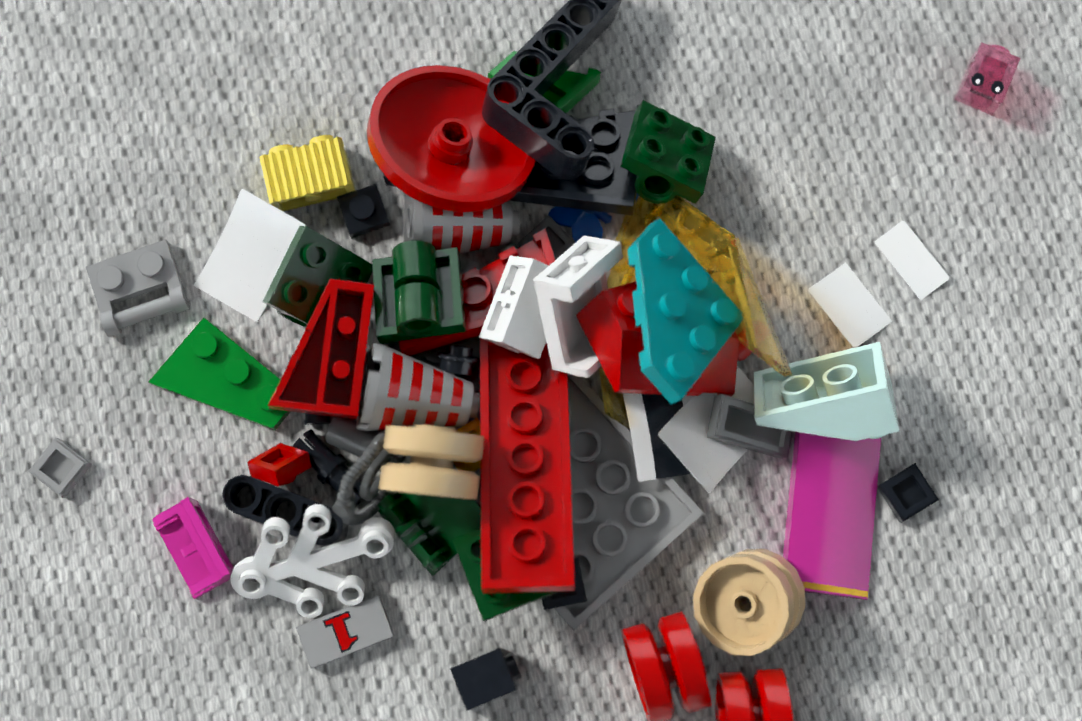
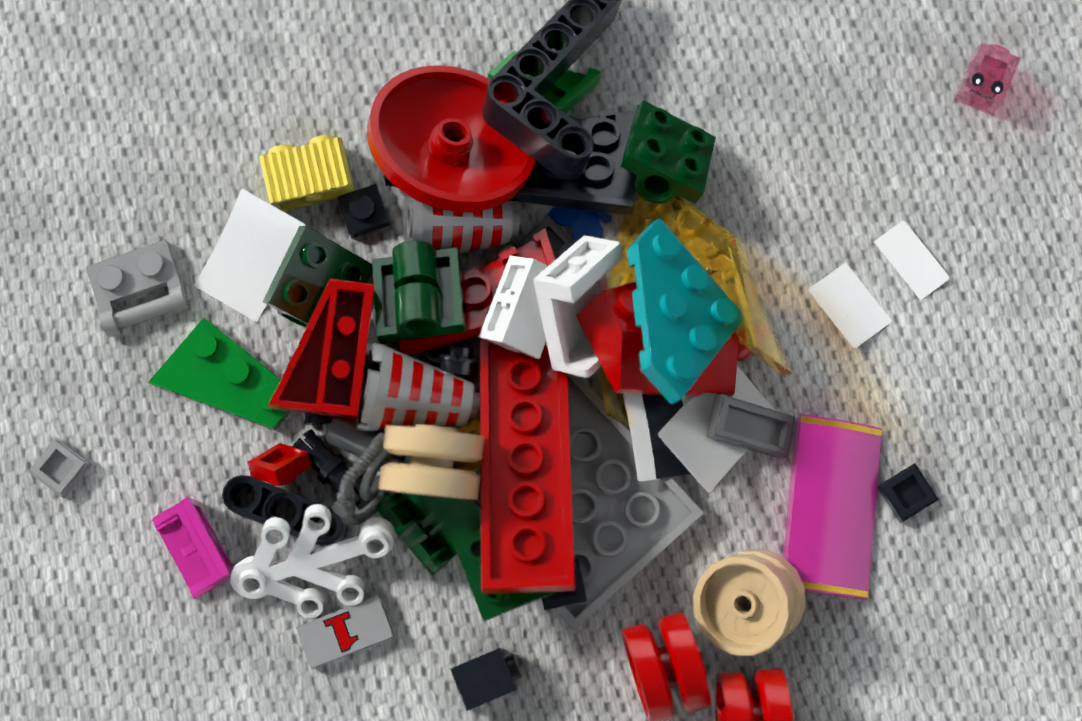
(830, 396): light aqua slope -> none

